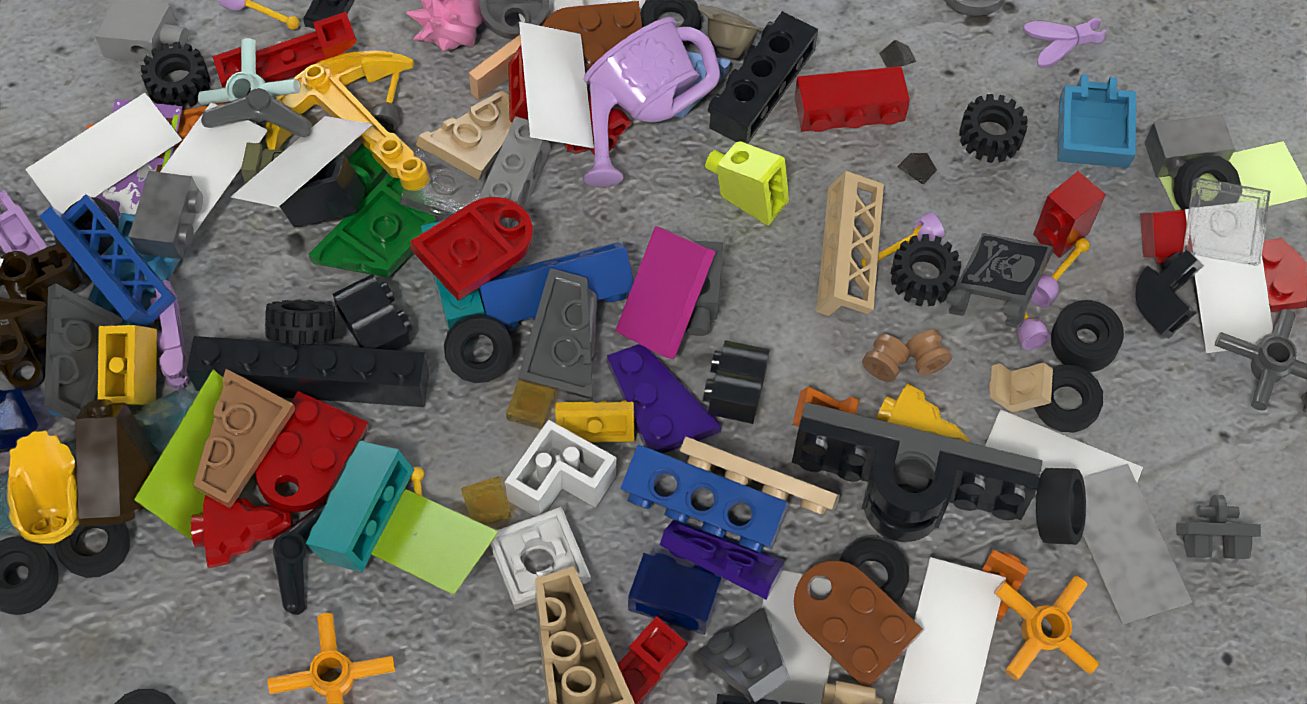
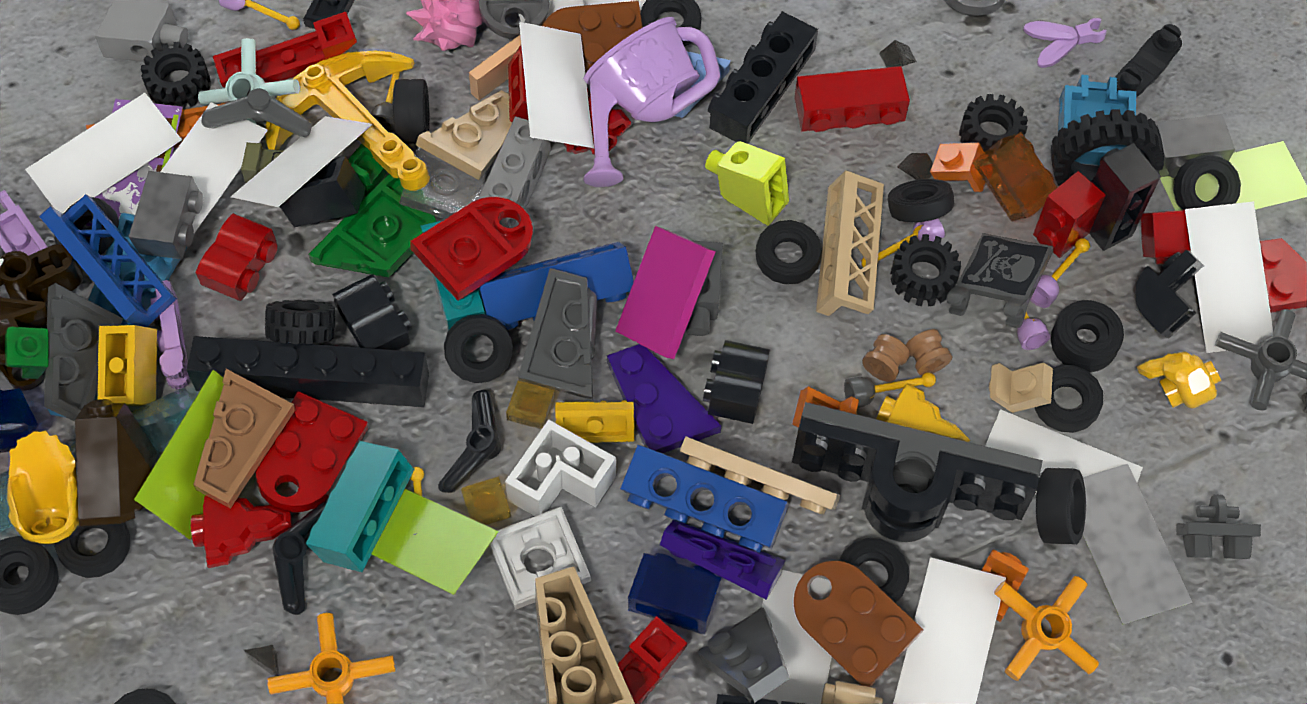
(27, 350): none -> green bracket
(237, 257): none -> red brick
(265, 657): none -> clear smoke piece
(410, 109): none -> black tyre
(481, 443): none -> black piece
(729, 31): dark tan piece -> none
(788, 232): none -> black tyre
(864, 389): none -> hinge
(920, 200): none -> black tyre
(955, 163): none -> orange bracket
(1015, 176): none -> clear orange brick
(1100, 132): none -> black tyre
(1128, 186): none -> black brick
(1150, 60): none -> black piece
(1185, 379): none -> yellow head
(1226, 221): clear tile -> none

